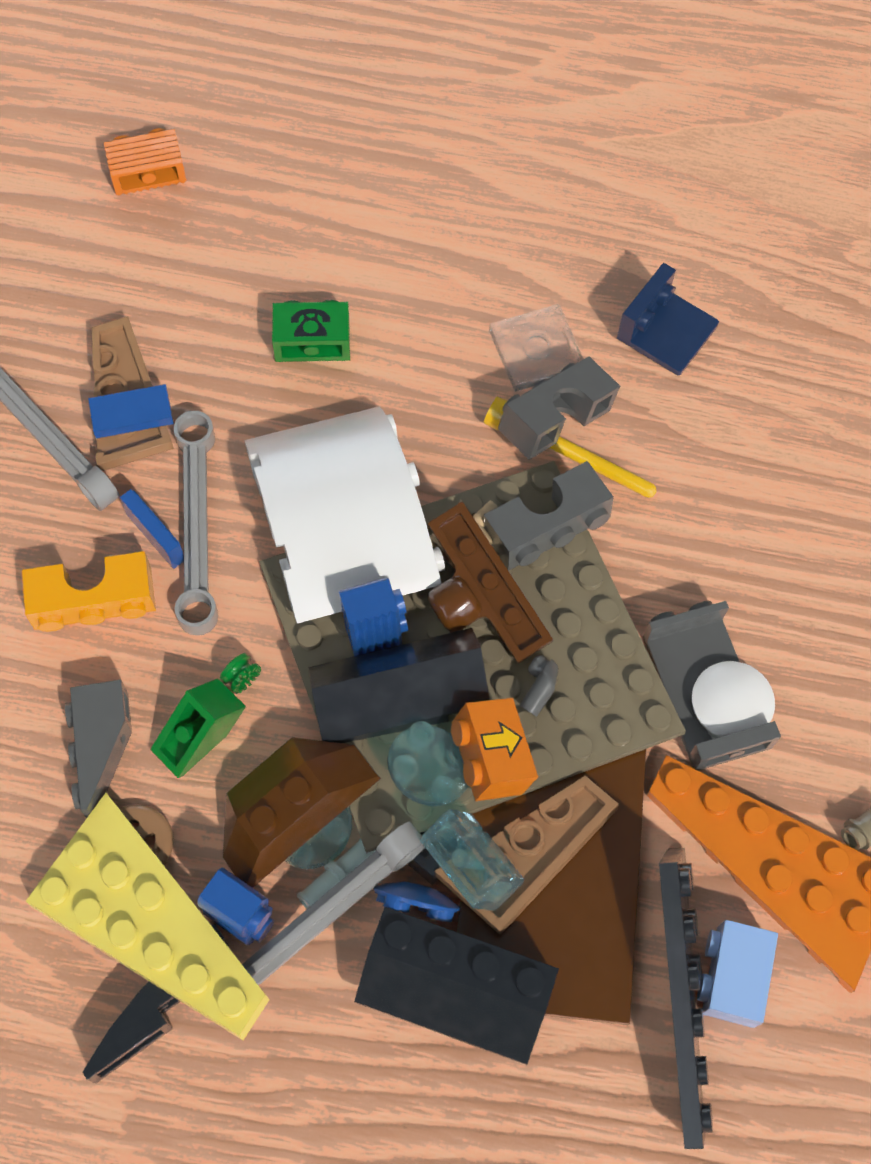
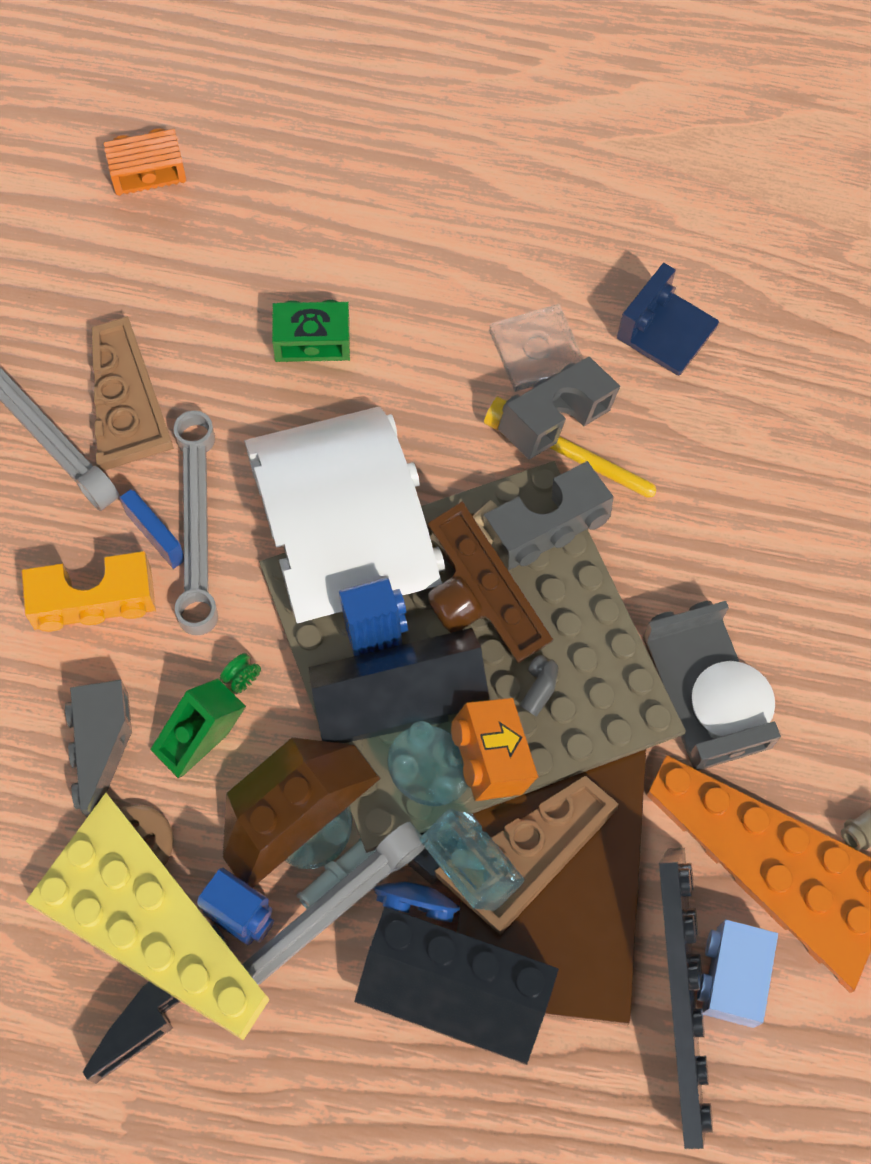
(130, 411): blue tile -> none

